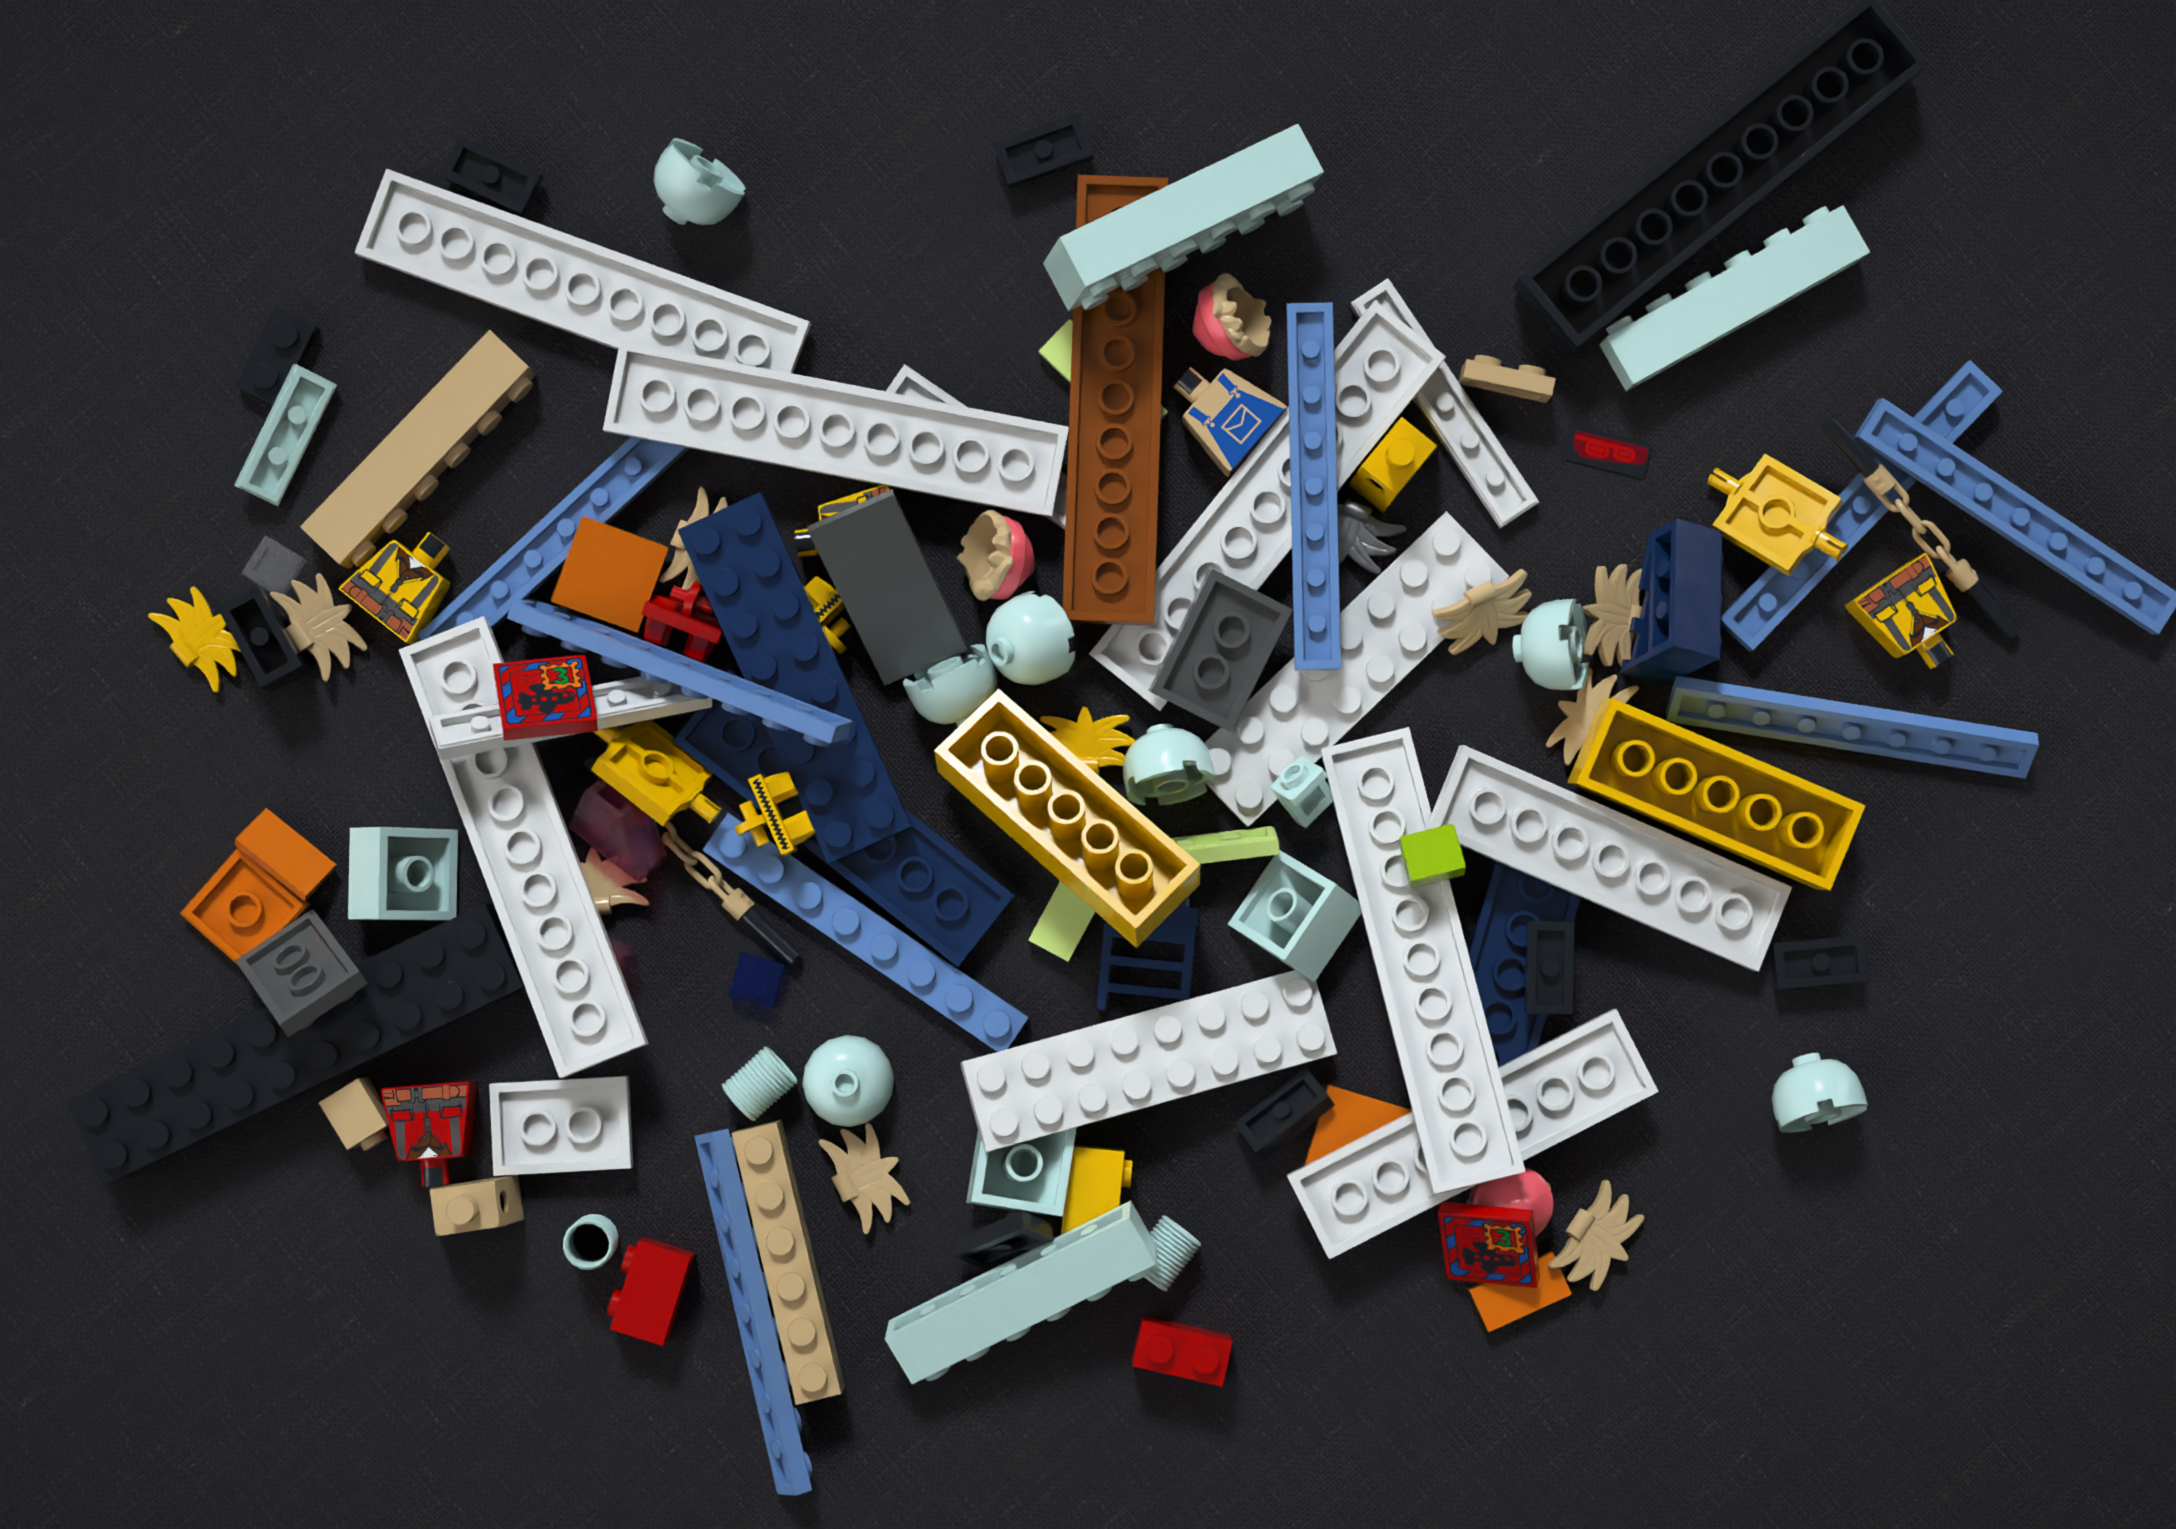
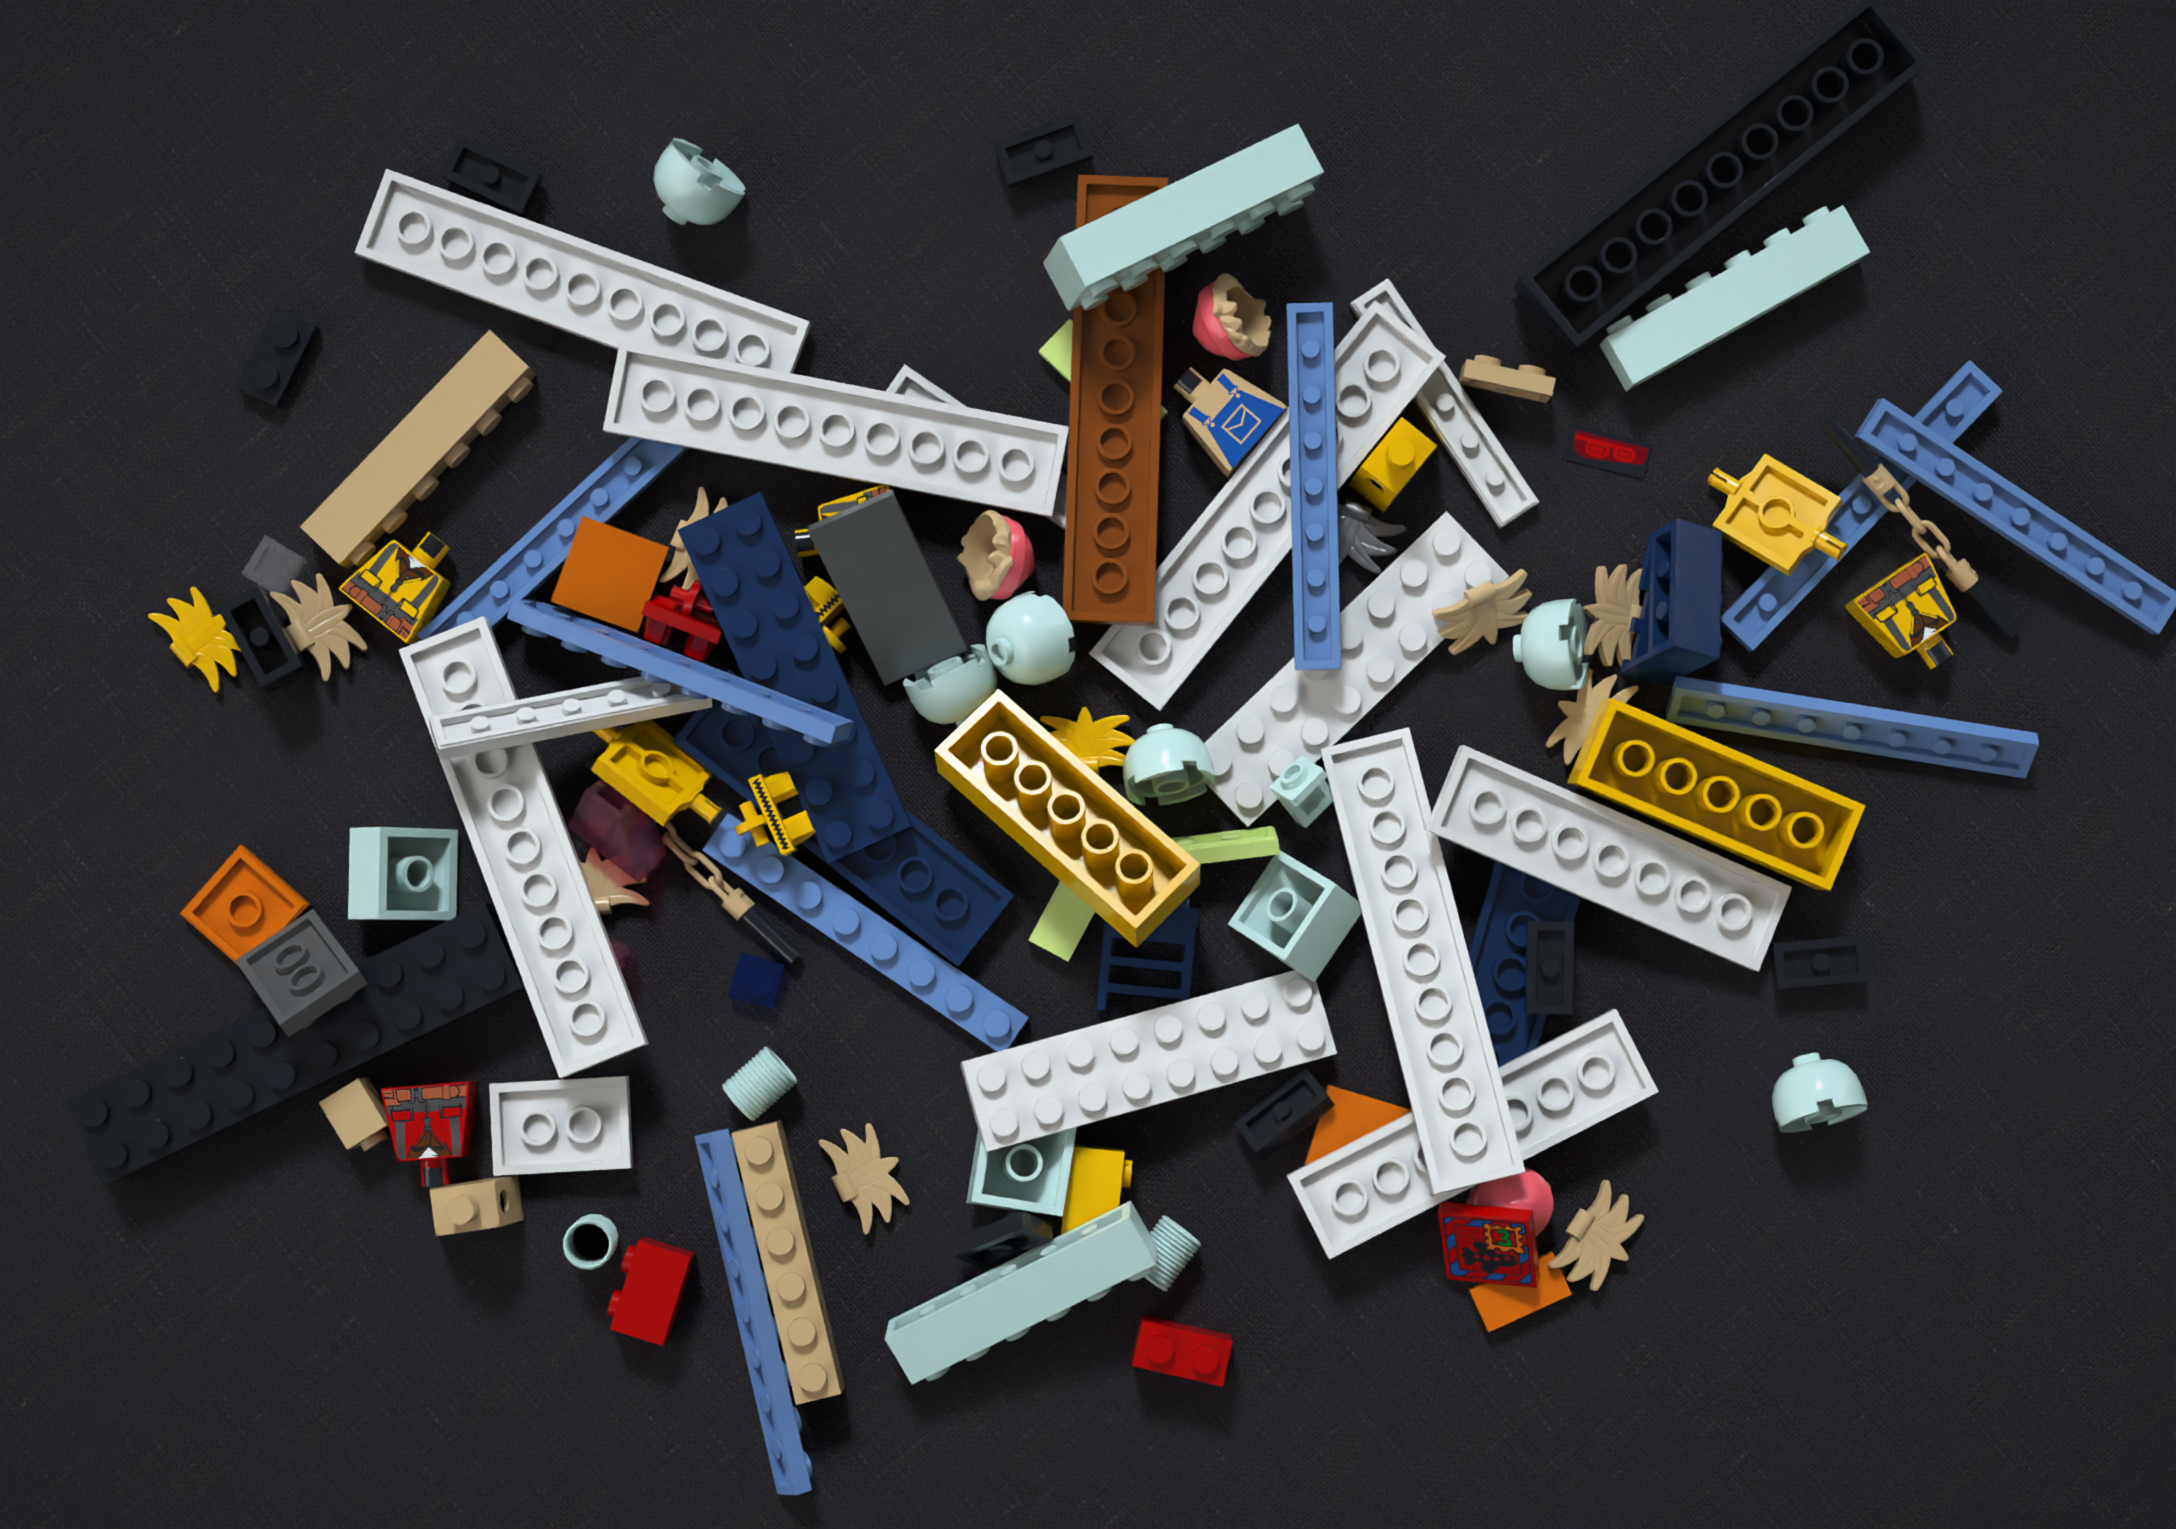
(285, 435): light aqua tile -> none
(285, 854): orange tile -> none
(545, 697): tile -> none
(848, 1081): light aqua cylinder -> none
(1220, 649): dark grey plate -> none
(1432, 855): lime panel -> none

